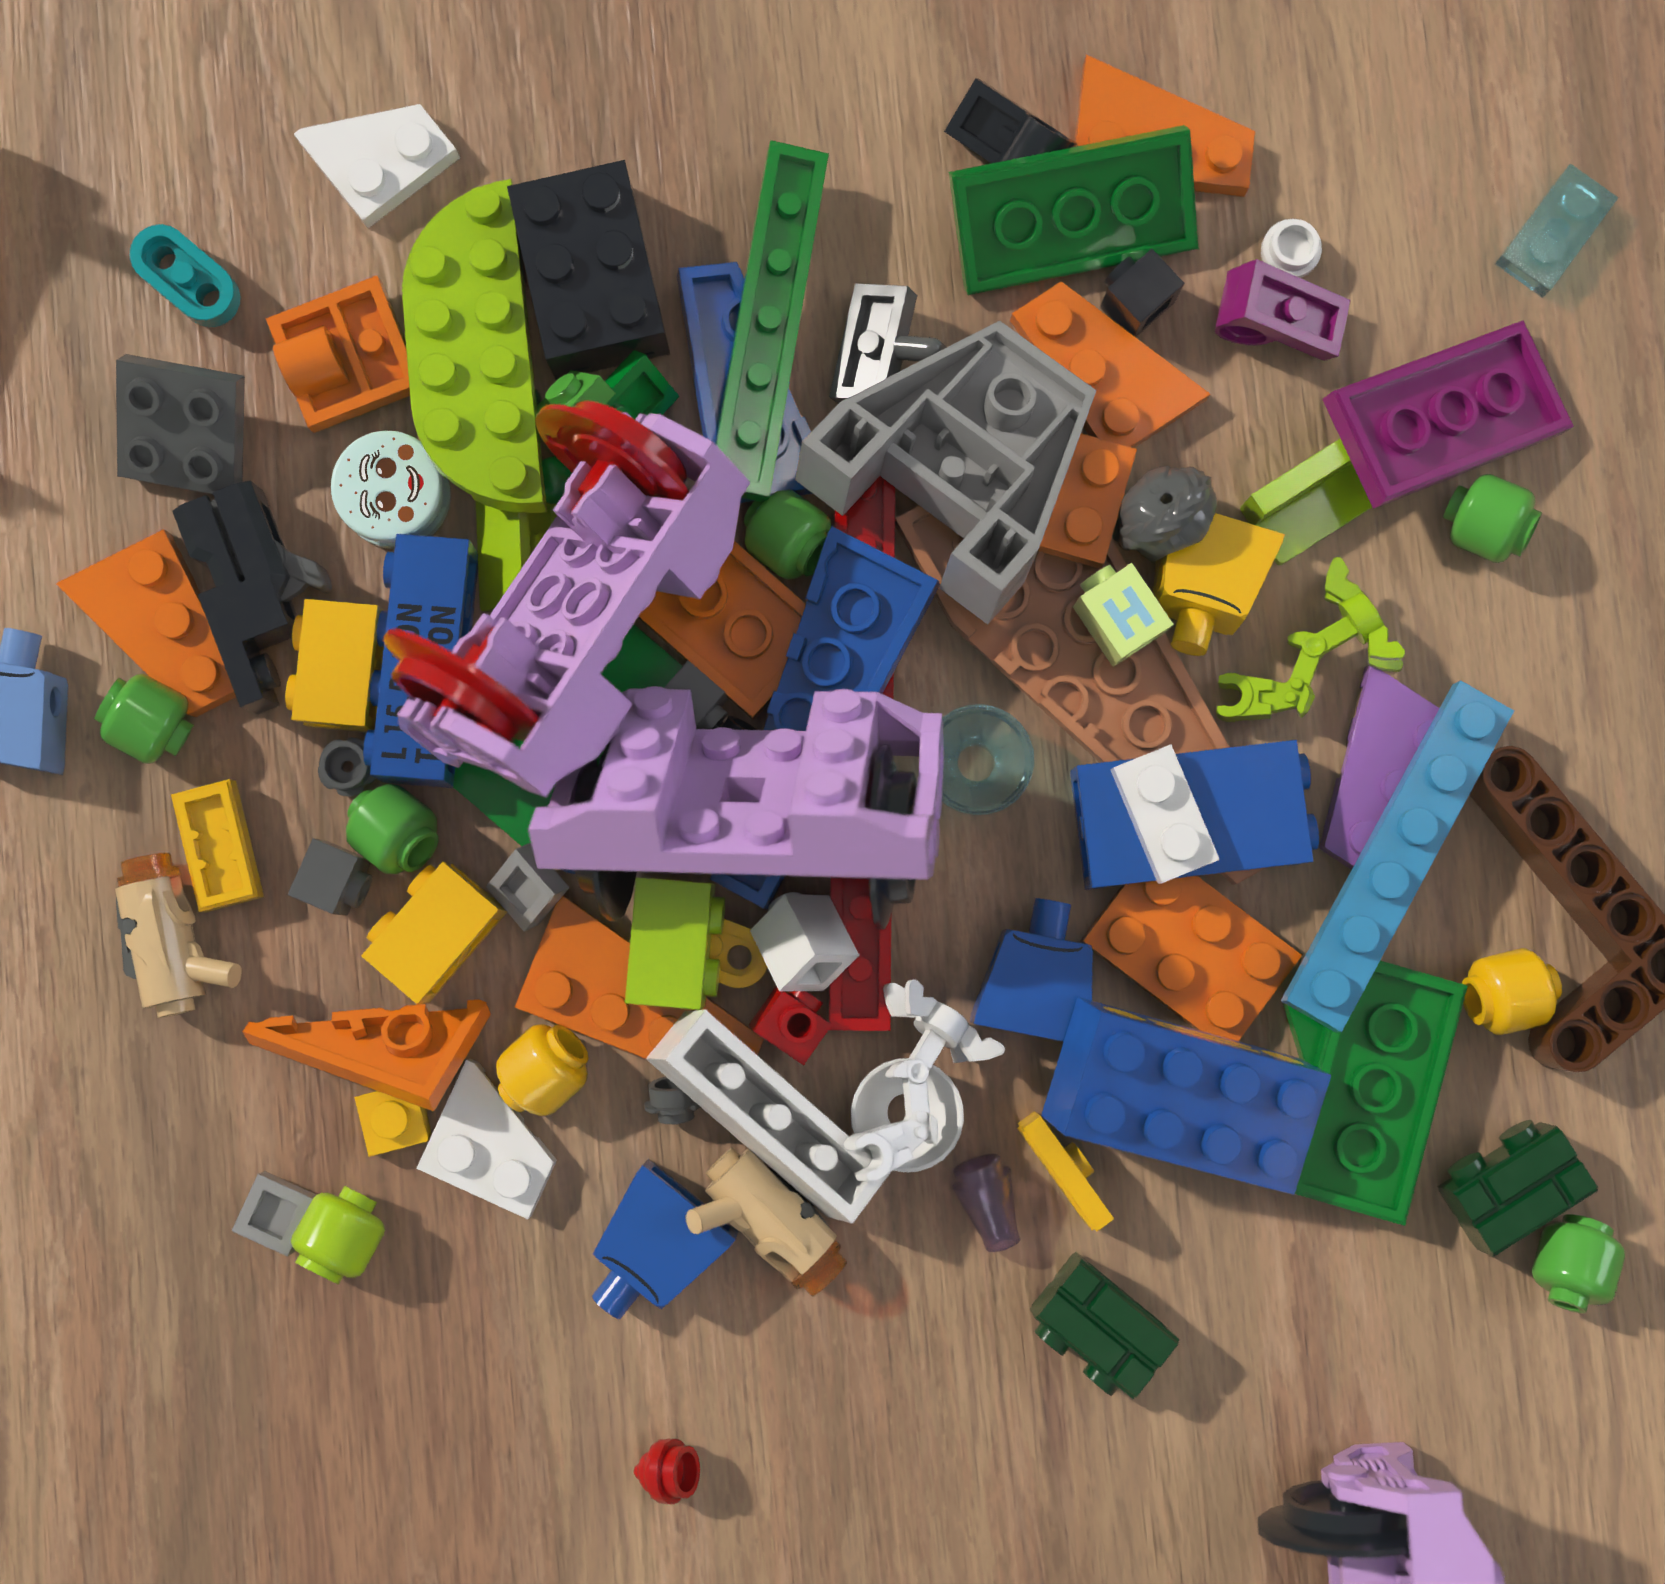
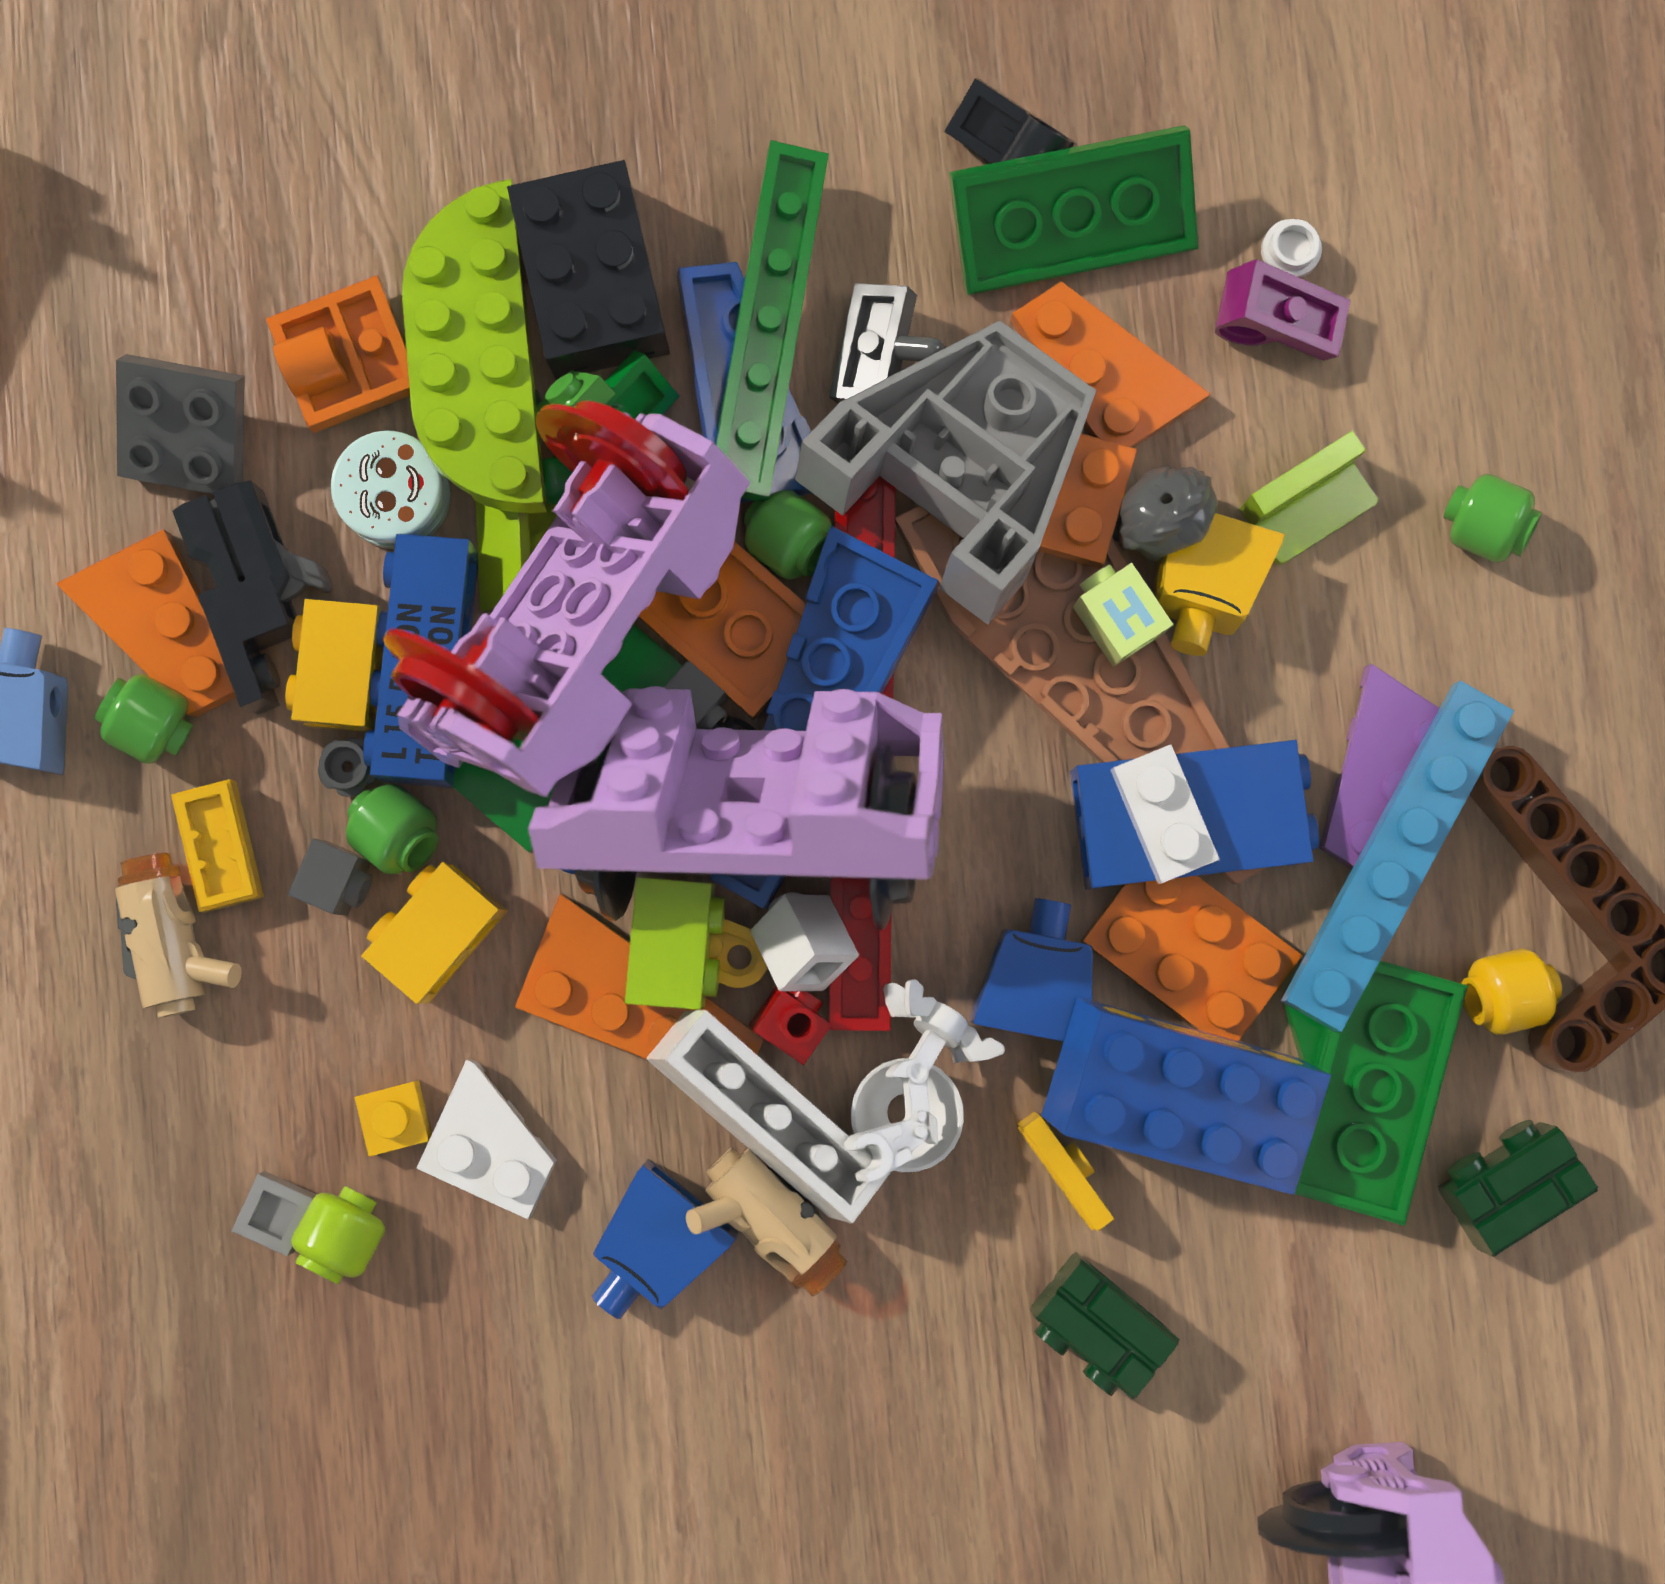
(188, 278): teal plate -> none
(379, 157): white wing -> none
(393, 1052): orange wing -> none
(526, 890): light grey plate -> none
(542, 1069): yellow head -> none
(669, 1102): dark grey plate -> none
(669, 1471): red plate -> none
(988, 1199): cone -> none
(1009, 748): clear light blue piece -> none
(1123, 106): orange wing -> none
(1140, 292): black plate -> none
(1359, 620): lime piece -> none
(1447, 413): magenta tile -> none
(1556, 230): clear light blue plate -> none
(1578, 1263): bright green head -> none

